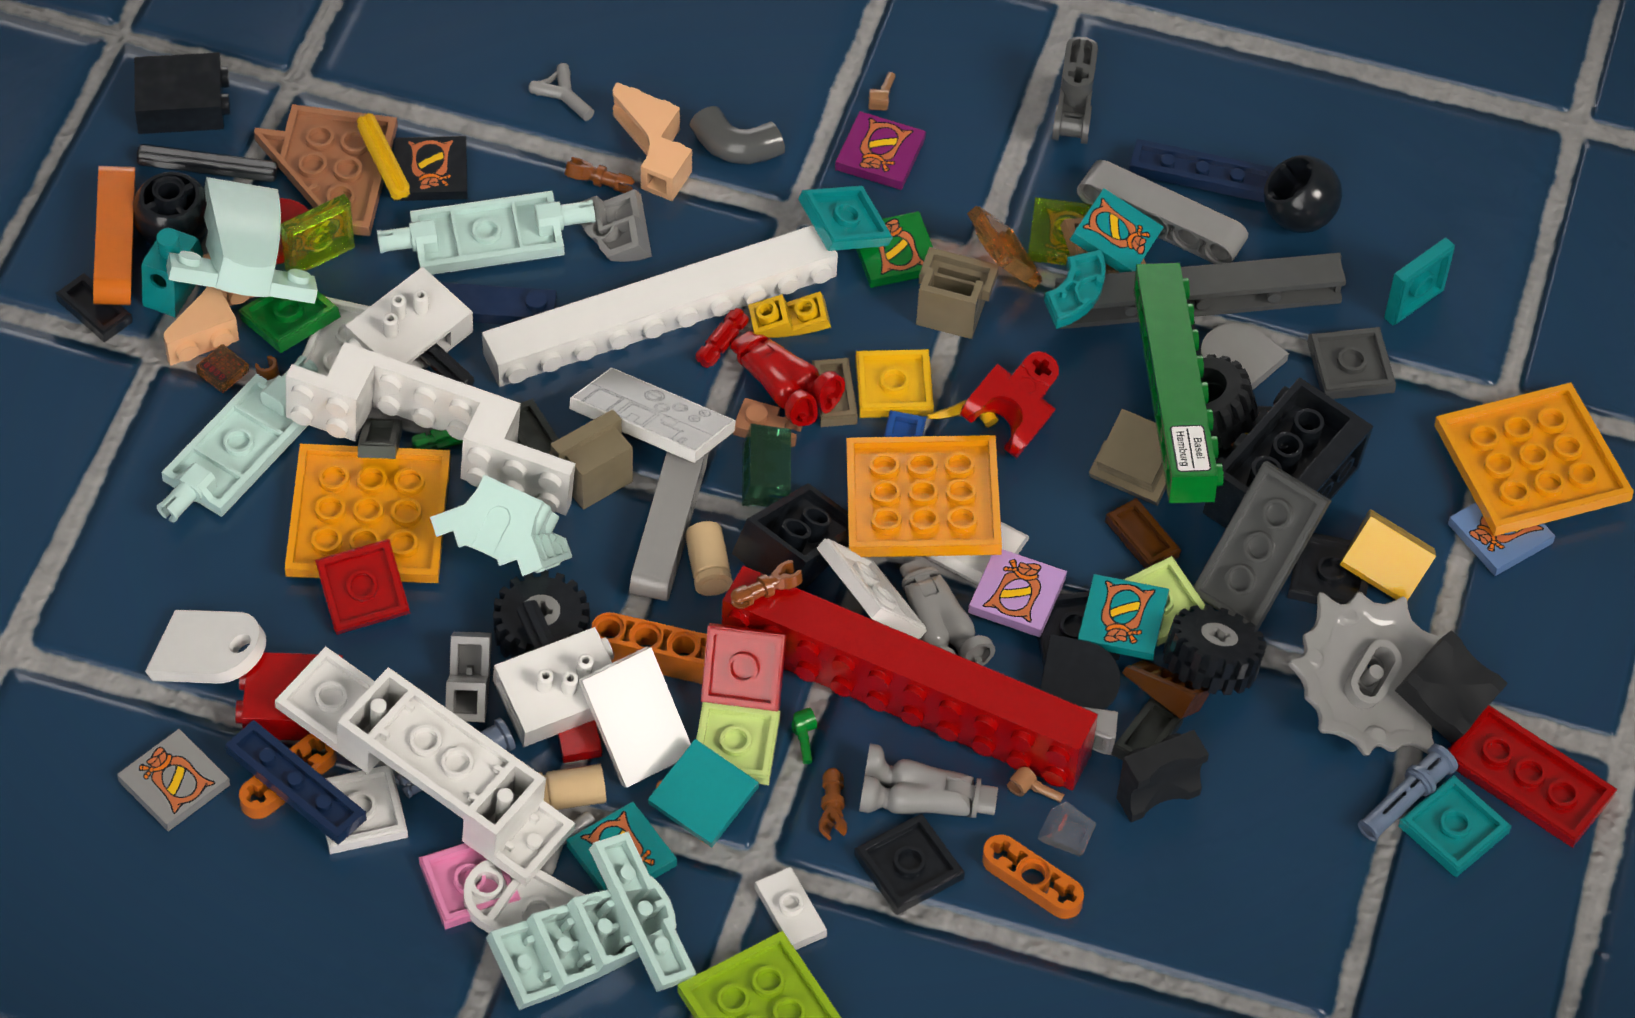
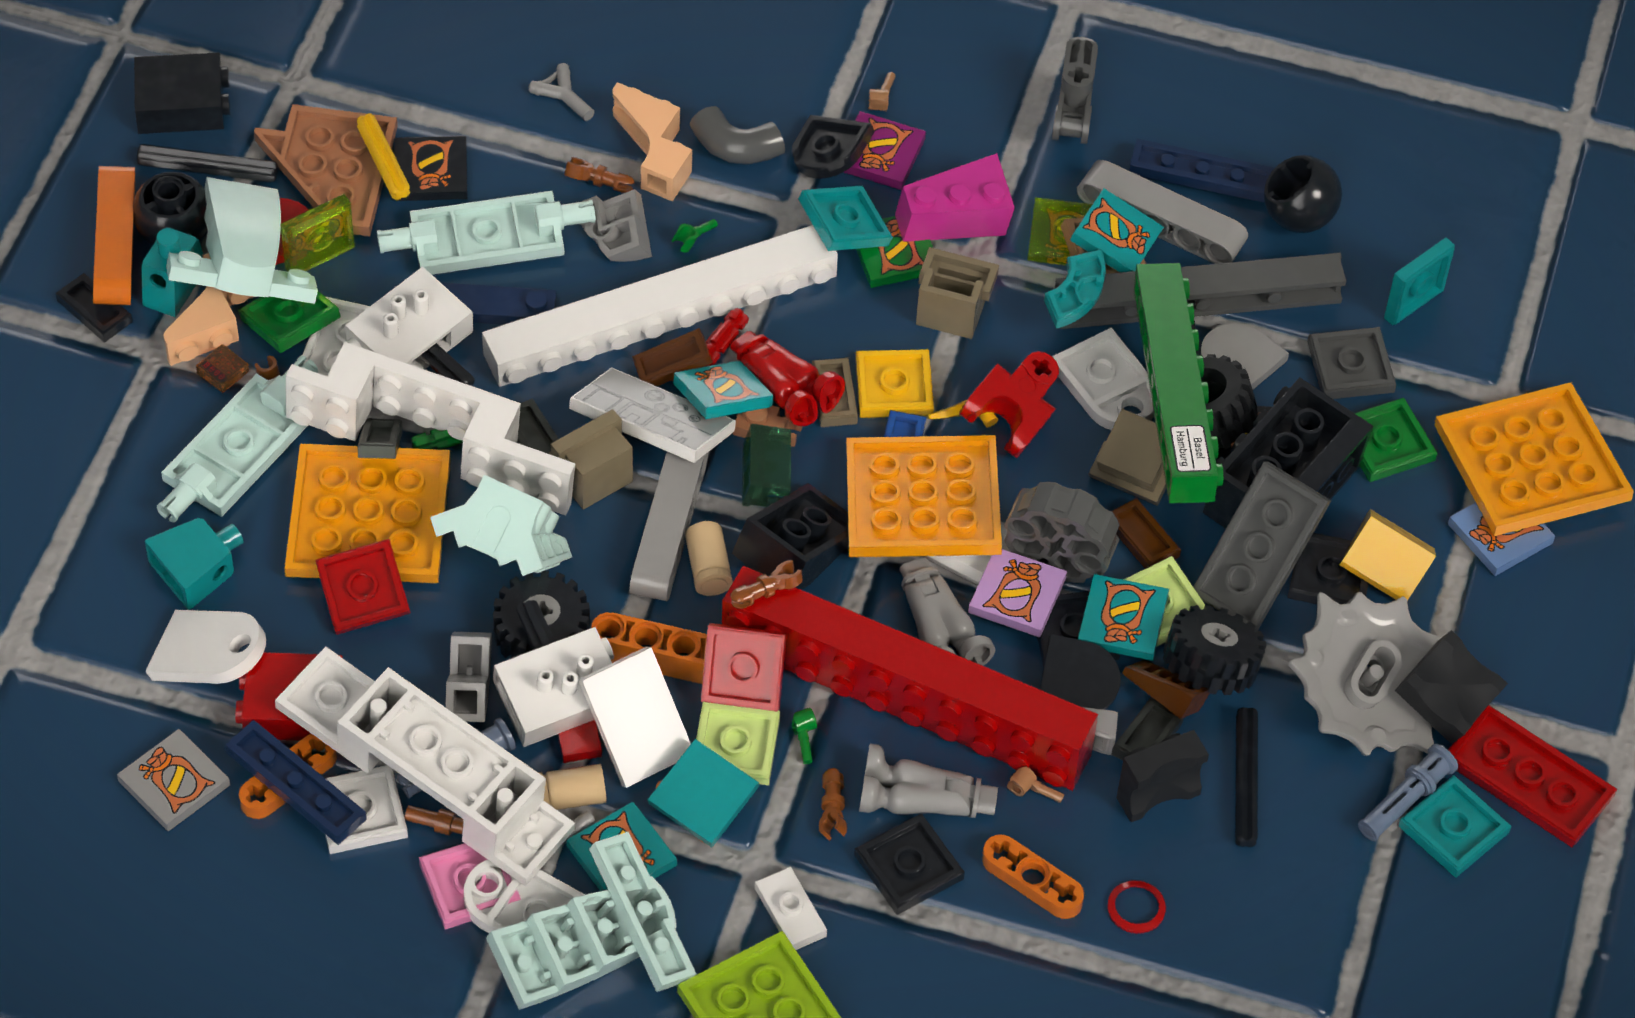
(193, 558): none -> teal torso
(442, 821): none -> dark orange bar
(676, 355): none -> reddish brown tile
(689, 234): none -> green hand
(723, 389): none -> teal tile
(784, 319): yellow slope -> none
(829, 145): none -> black tile
(871, 588): white tile -> none
(957, 203): none -> dark pink wedge
(1004, 246): clear orange piece -> none
(1062, 530): none -> dark grey connector
(1067, 829): clear slope -> none
(1105, 378): none -> white tile
(1132, 927): none -> red piece
(1246, 777): none -> black axle
(1395, 441): none -> green tile

